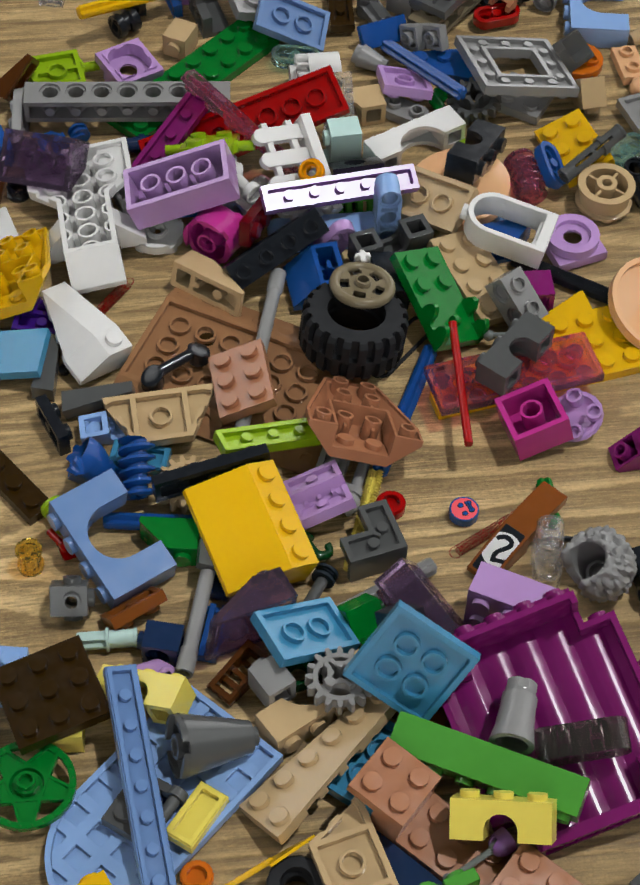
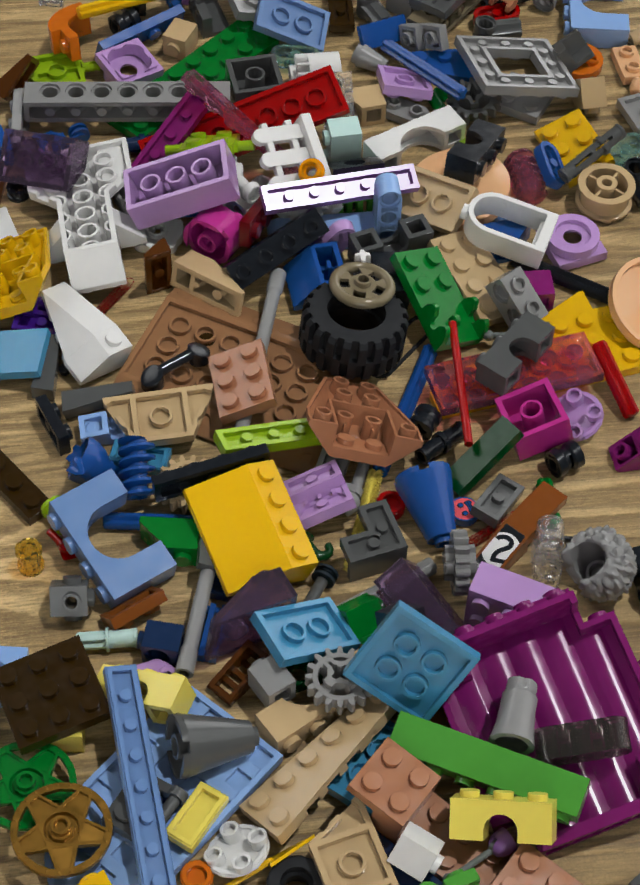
(61, 830): none -> pearl gold wheel
(65, 31): none -> orange arch
(147, 29): none -> blue plate
(158, 267): none -> reddish brown slope
(237, 850): none -> white dish
(252, 75): none -> dark grey brick
(417, 852): none -> white brick
(426, 419): none -> black wheel
(429, 500): none -> blue cone
(440, 443): none -> black pin
(459, 562): none -> light grey gear
(484, 455): none -> dark green tile
(488, 26): none -> dark grey piece
(497, 500): none -> dark grey plate
(563, 459): none -> black wheel
(615, 380): none -> red axle

